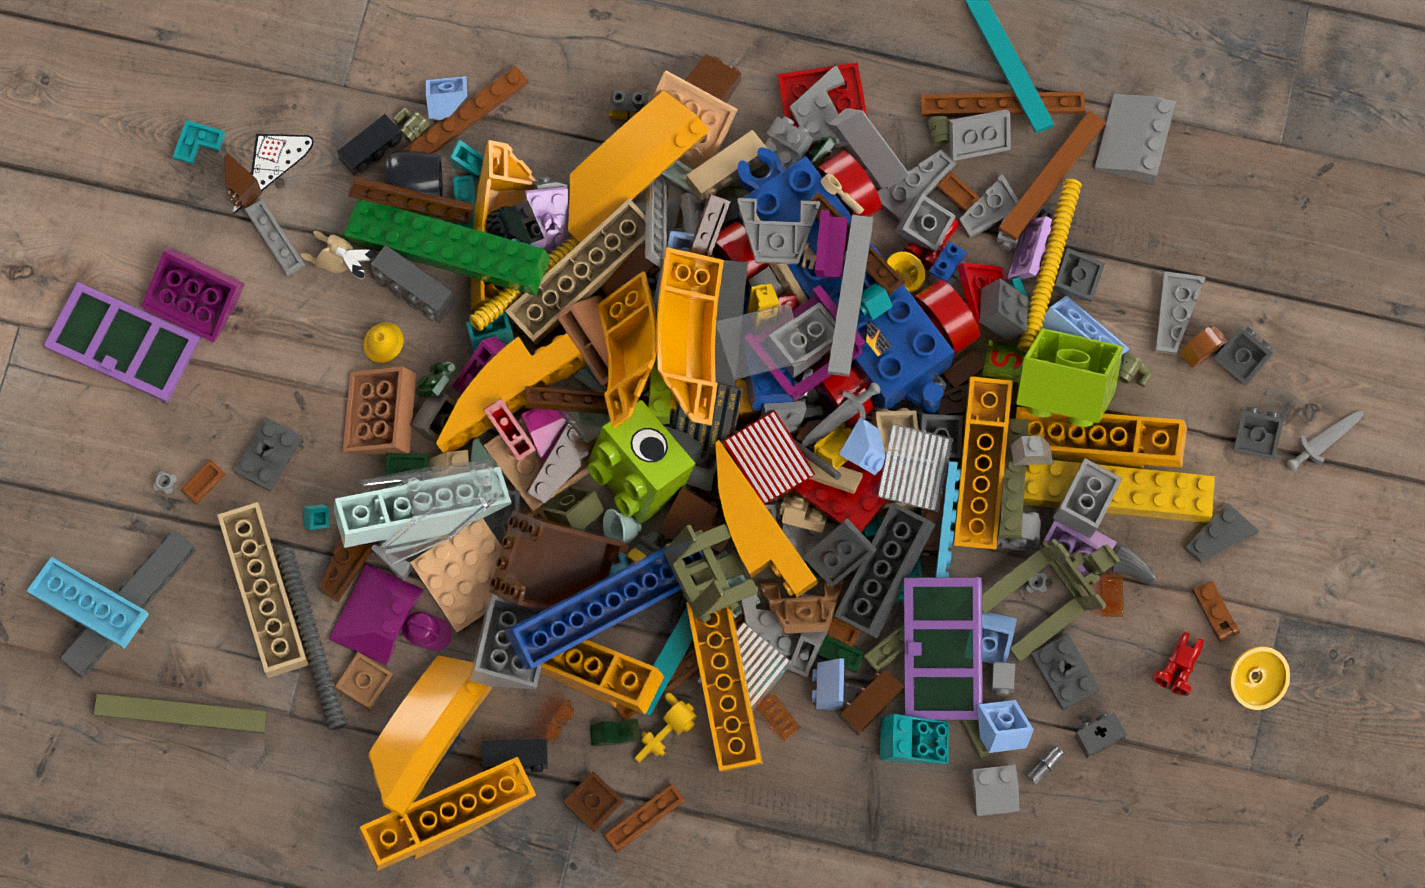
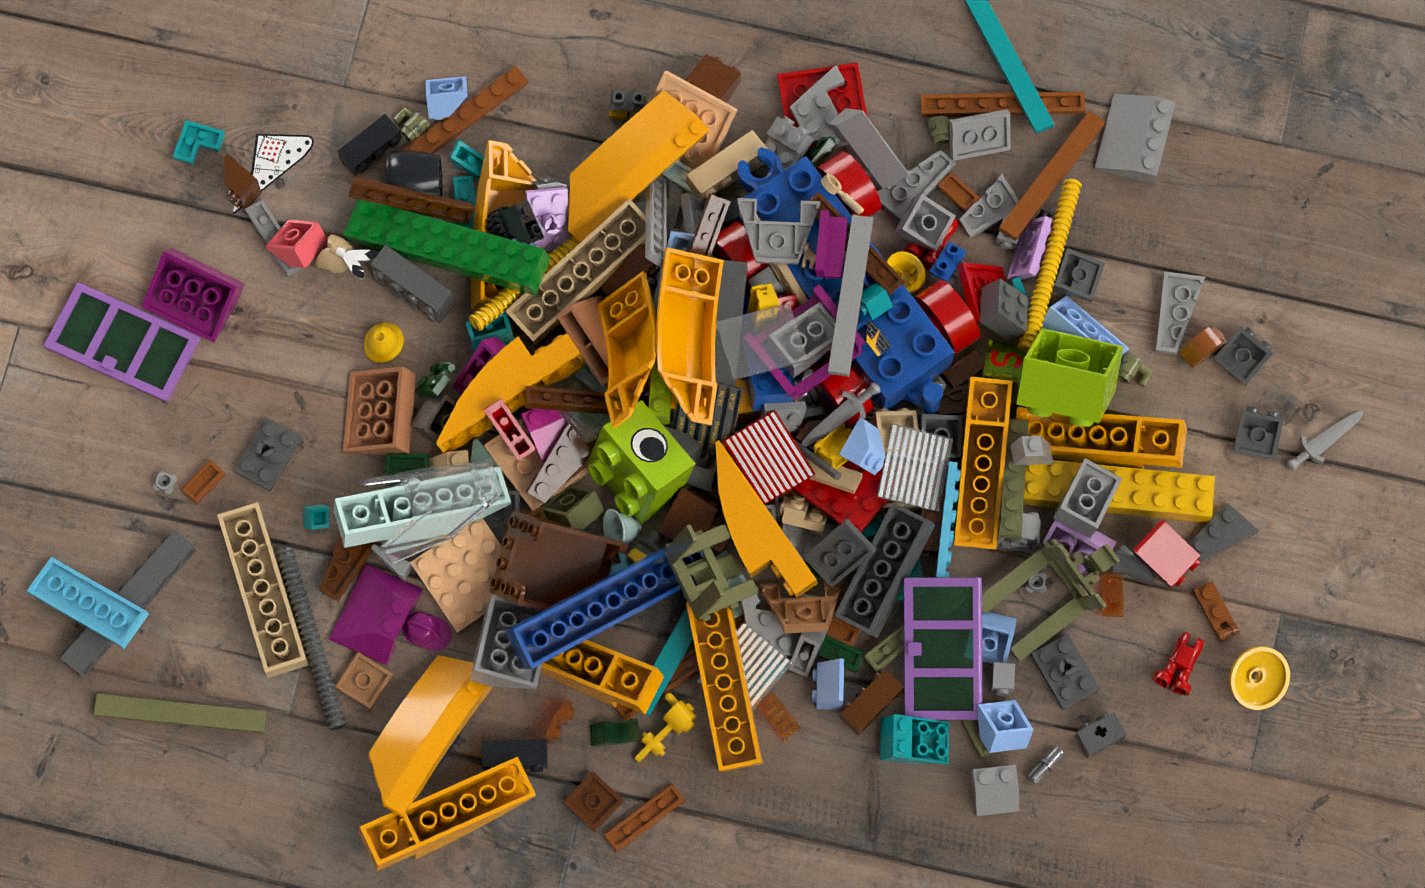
(298, 242): none -> coral slope
(1167, 554): none -> slope

